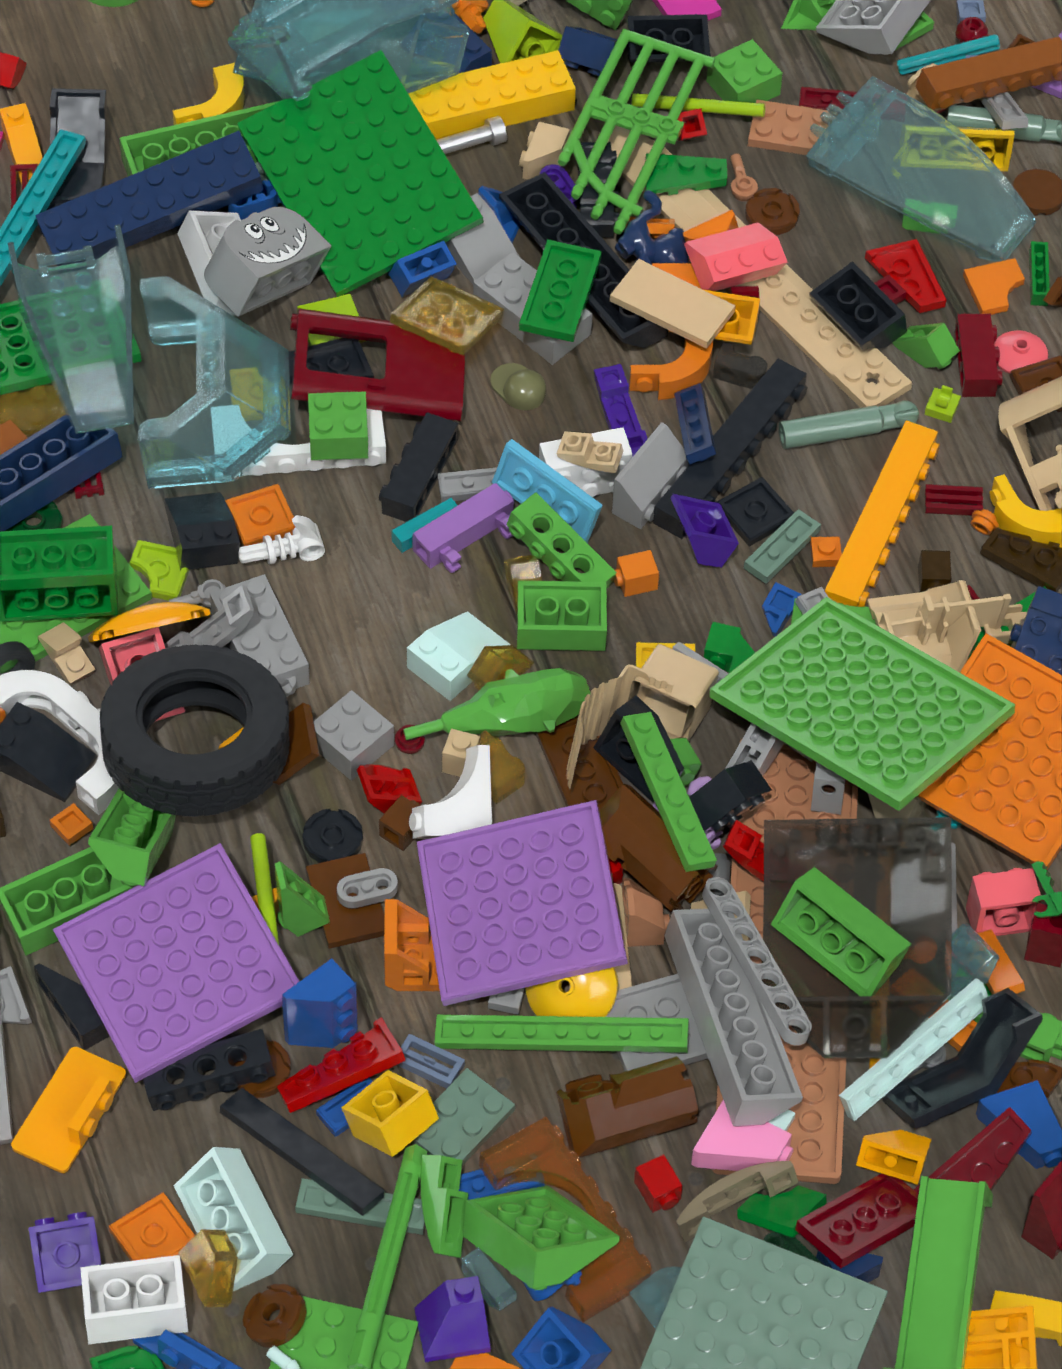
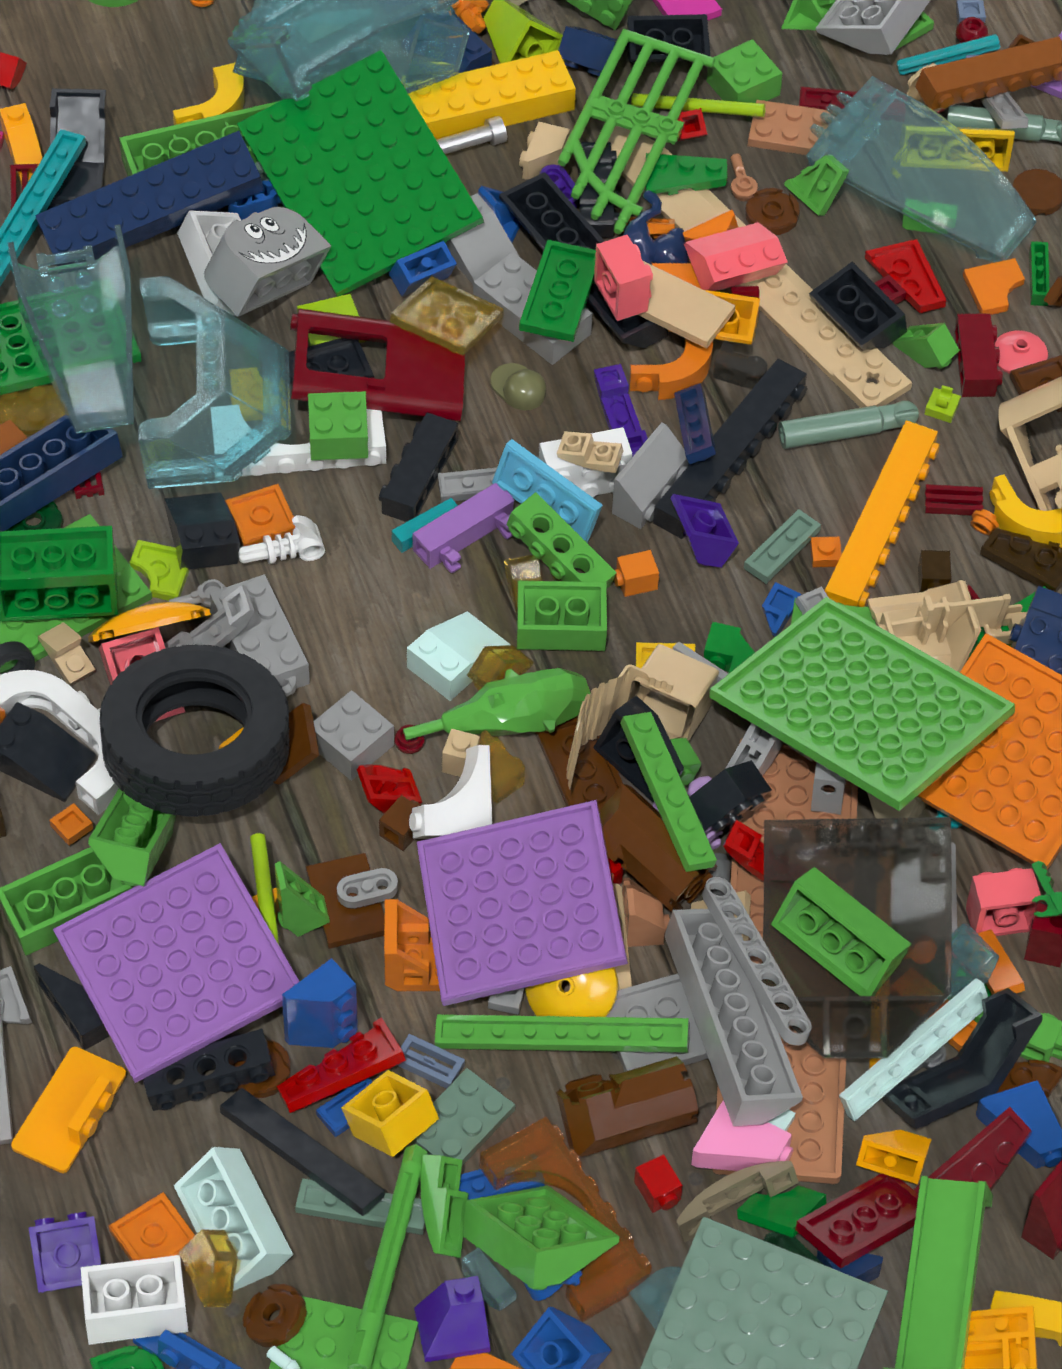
(332, 835): black tile -> none
(622, 277): none -> coral brick
(755, 511): black tile -> none
(819, 183): none -> bright green wing

